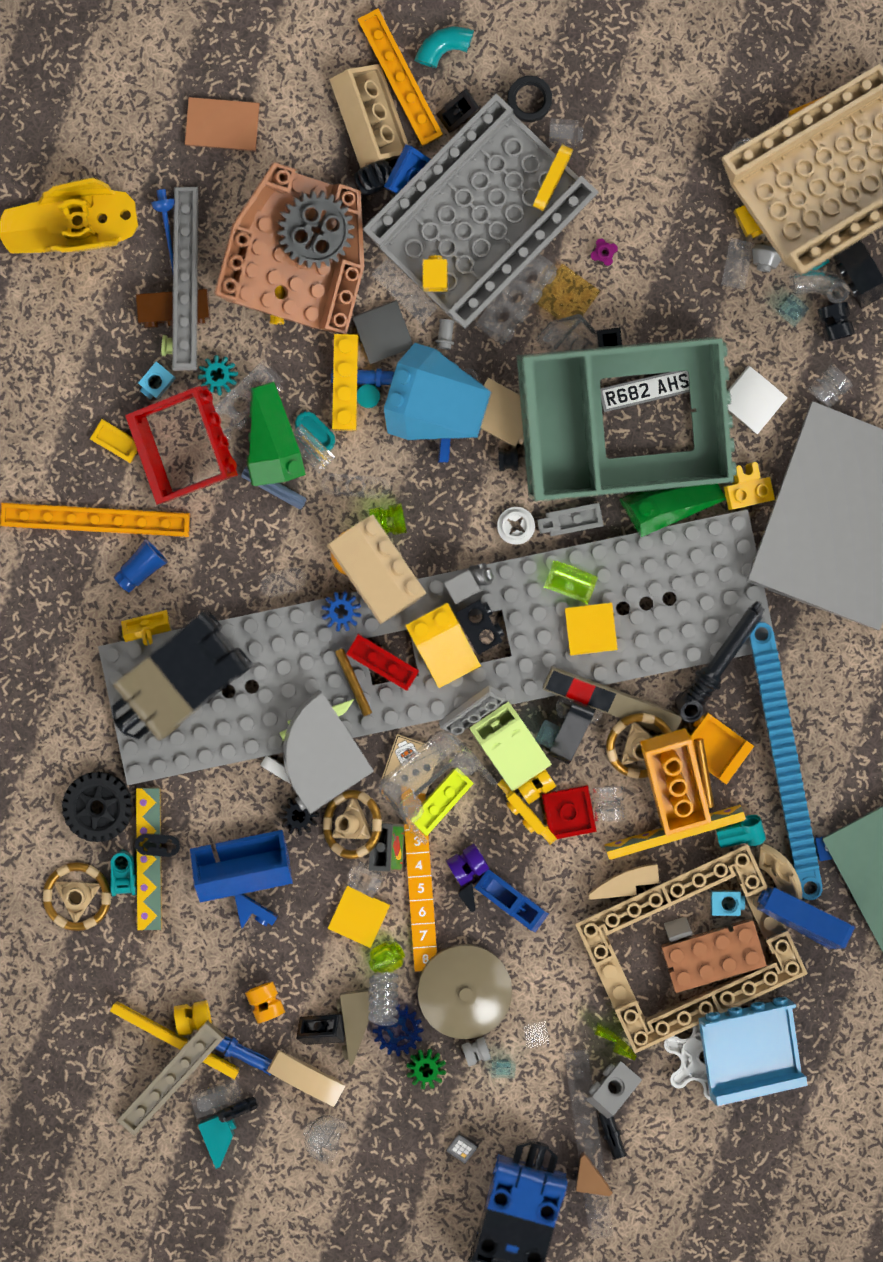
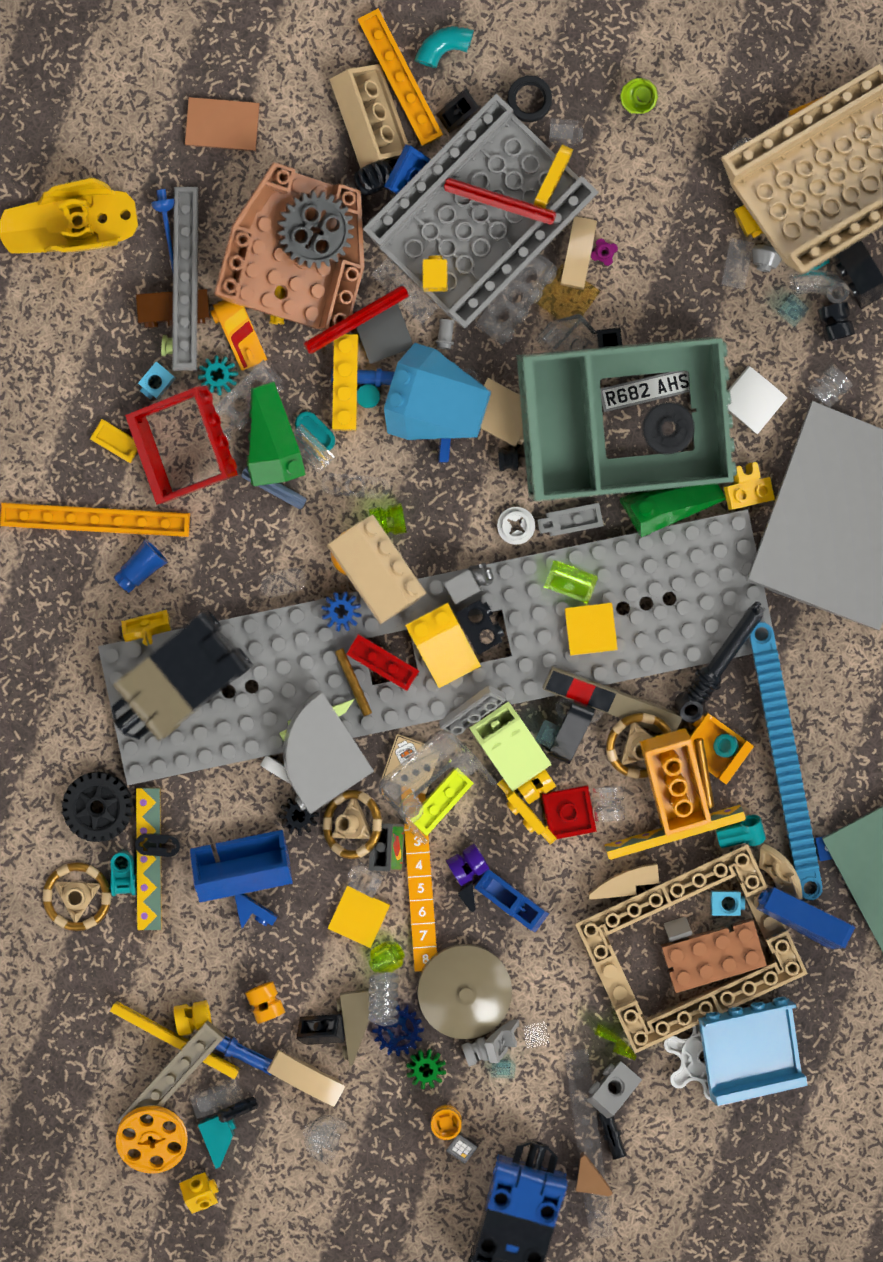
(143, 1144): none -> light orange wedge
(199, 1192): none -> yellow brick
(239, 333): none -> light orange door
(356, 319): none -> red axle
(446, 1122): none -> light orange wheel
(500, 201): none -> red axle
(500, 1040): none -> light grey slope
(578, 253): none -> tan slope
(644, 90): none -> lime hair
(679, 438): none -> black wheel
(726, 745): none -> teal tile

